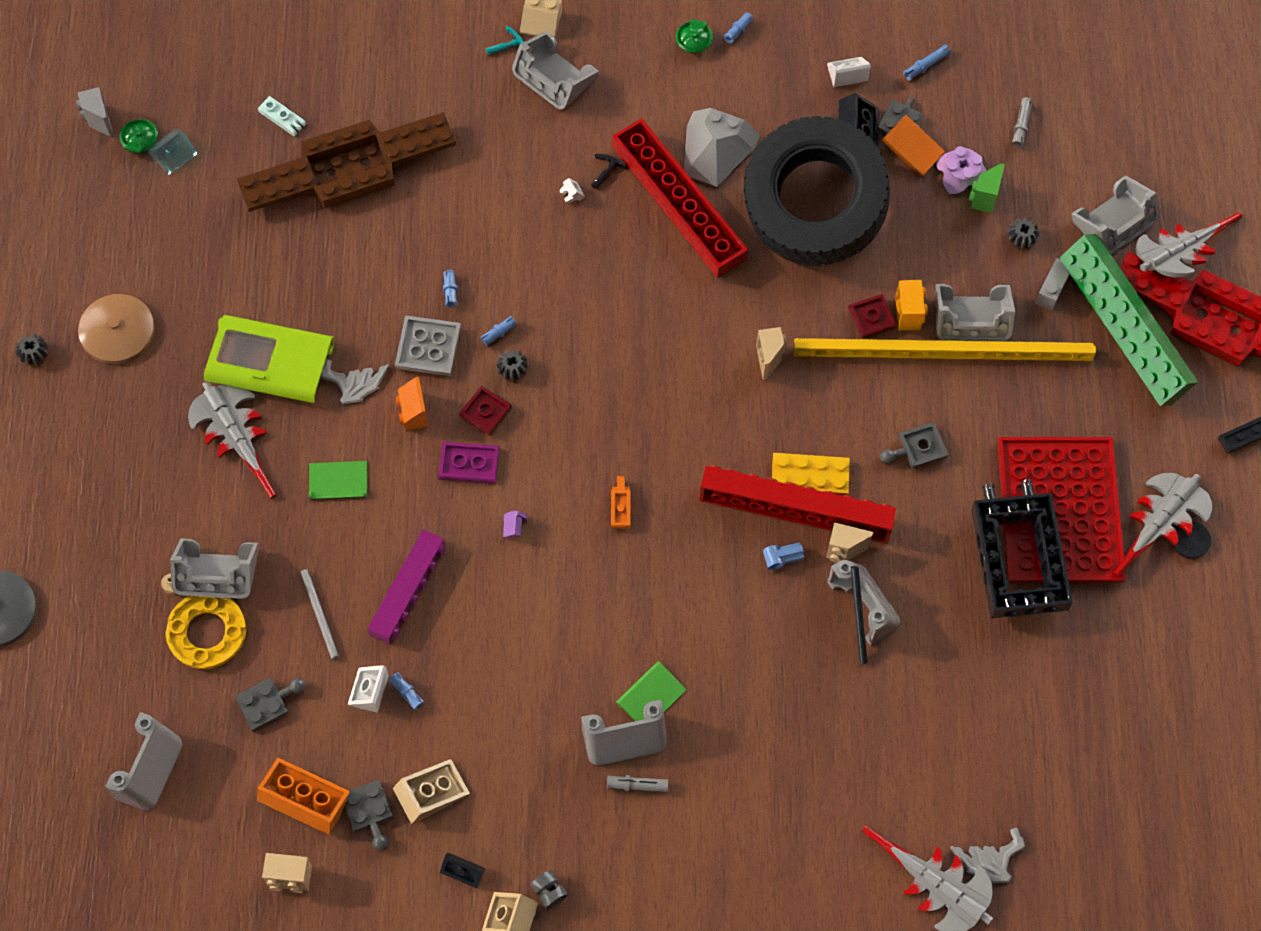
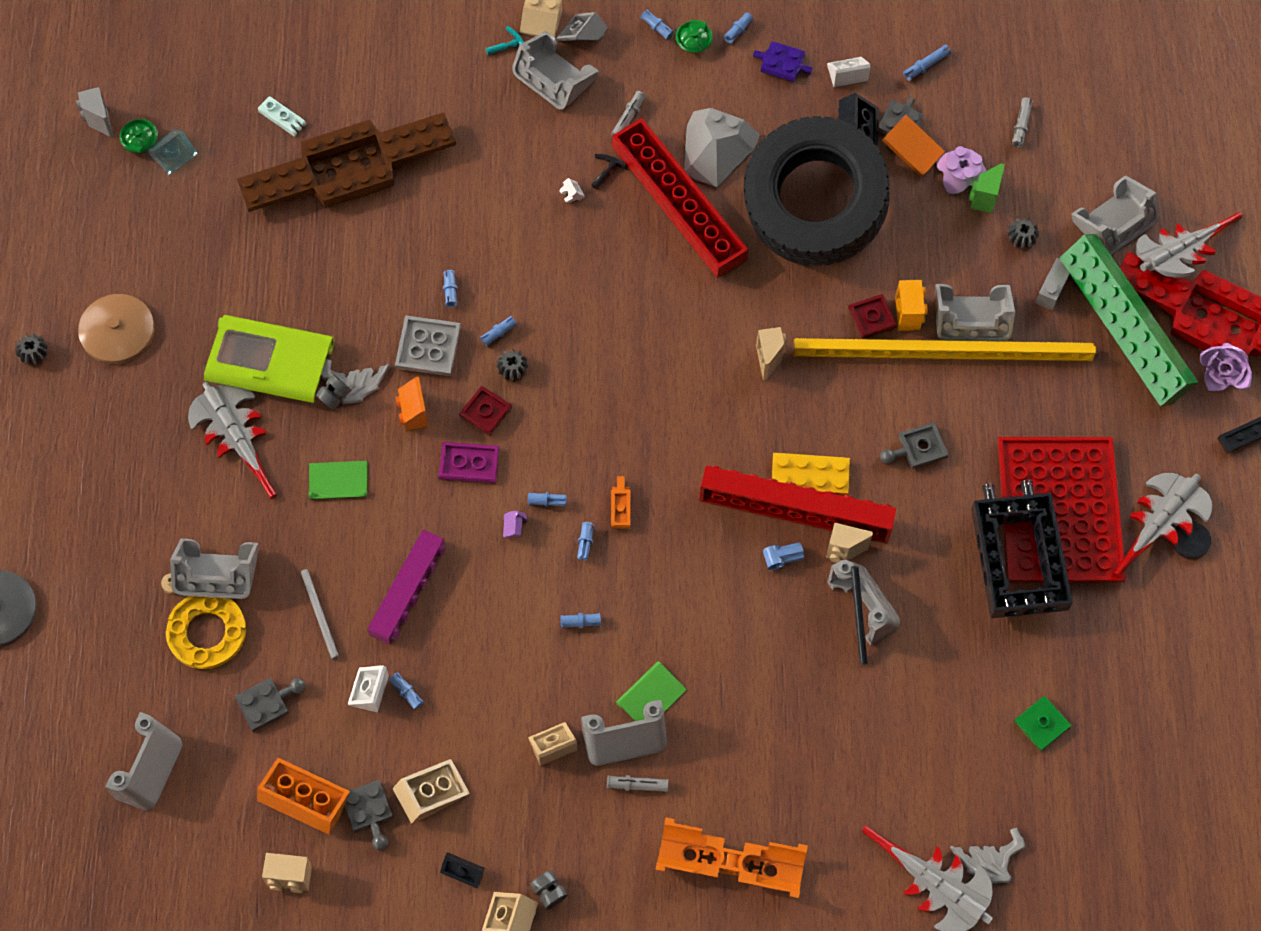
(333, 392): none -> dark grey wheel
(546, 499): none -> medium blue axle
(553, 743): none -> tan slope
(580, 620): none -> medium blue pin
(583, 28): none -> light grey slope
(585, 540): none -> medium blue axle
(631, 109): none -> light grey pin
(657, 24): none -> medium blue pin
(681, 838): none -> orange piece
(782, 61): none -> dark purple plate
(1042, 723): none -> green plate
(1220, 376): none -> lavender brick

